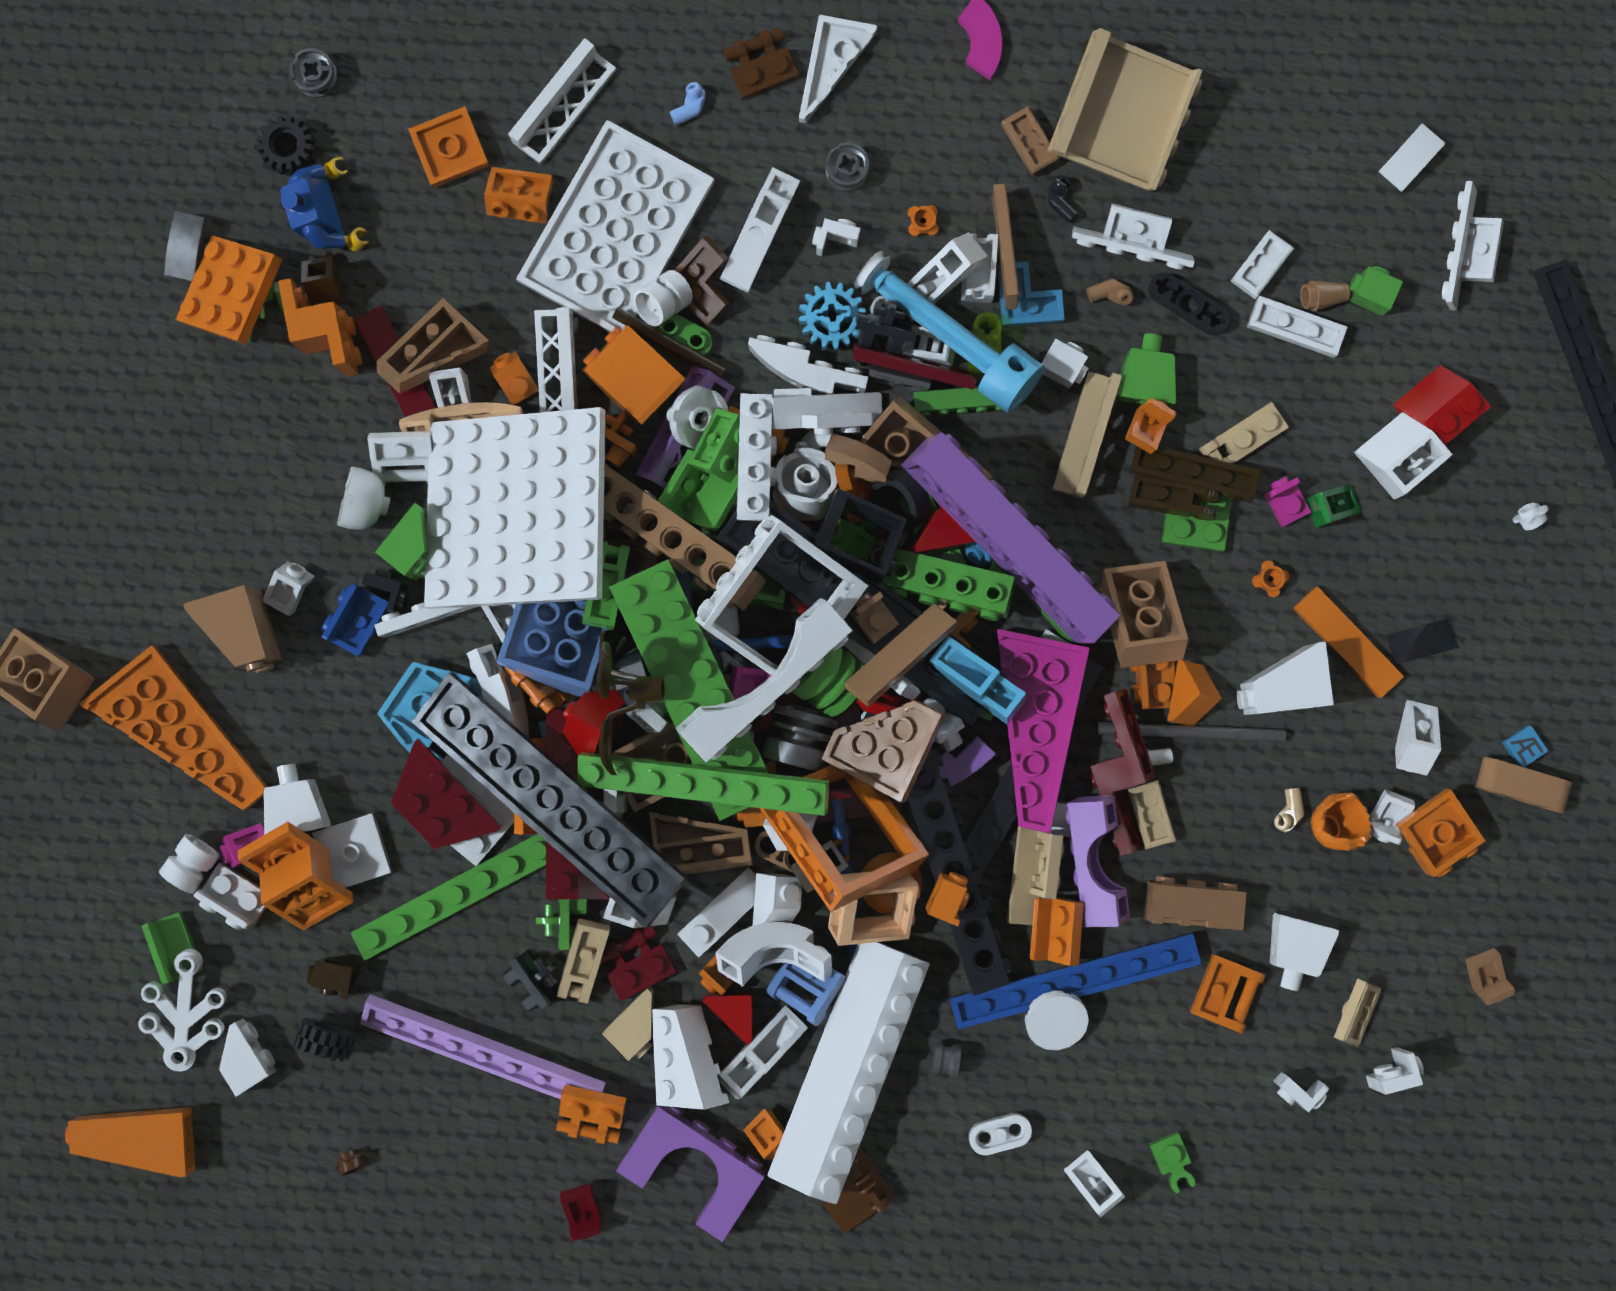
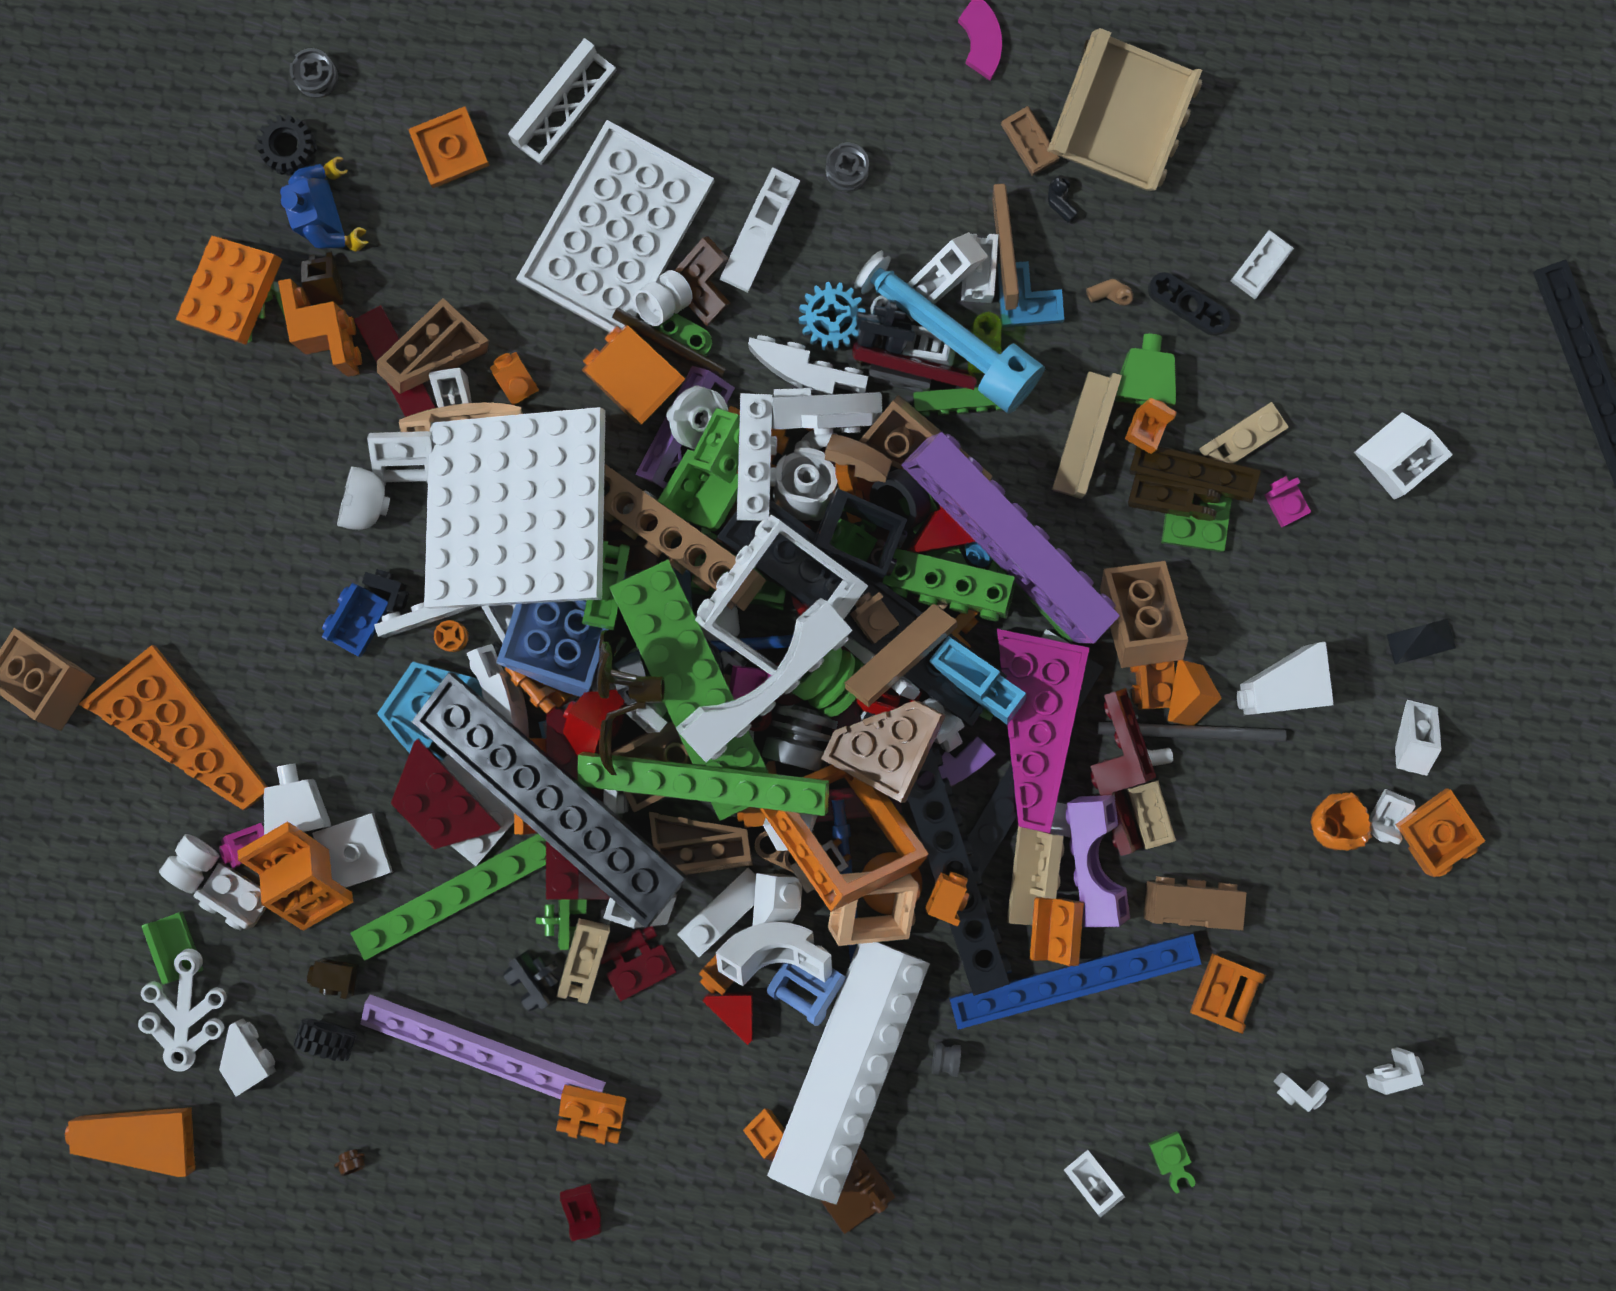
(184, 246): flat silver slope -> none
(238, 627): medium nougat slope -> none
(287, 587): white bracket -> none
(408, 544): bright green slope -> none
(446, 632): none -> orange wheel
(518, 194): orange bracket -> none
(566, 359): white fence -> none
(621, 448): orange hips -> none
(633, 1027): tan slope -> none
(683, 1059): white wedge -> none
(692, 106): light blue arm -> none
(736, 1174): medium lavender arch -> none
(761, 1052): white slope -> none
(764, 72): reddish brown plate -> none
(833, 52): white wing -> none
(841, 232): white bracket -> none
(926, 212): orange plate -> none
(1000, 1137): white plate -> none
(1056, 1020): white tile -> none
(1065, 363): white brick -> none
(1135, 233): white bracket -> none
(1279, 578): orange plate -> none
(1292, 812): tan arm -> none
(1297, 326): white plate -> none
(1299, 948): white torso -> none
(1323, 294): medium nougat cone -> none
(1333, 505): green slope -> none
(1348, 642): orange tile -> none
(1357, 1012): tan plate -> none
(1374, 289): bright green brick -> none
(1411, 157): white slope -> none
(1443, 403): red slope -> none
(1475, 247): white bracket -> none
(1488, 977): medium nougat bracket -> none
(1523, 785): medium nougat beam -> none
(1524, 746): dark azure tile -> none
(1531, 516): white plate -> none

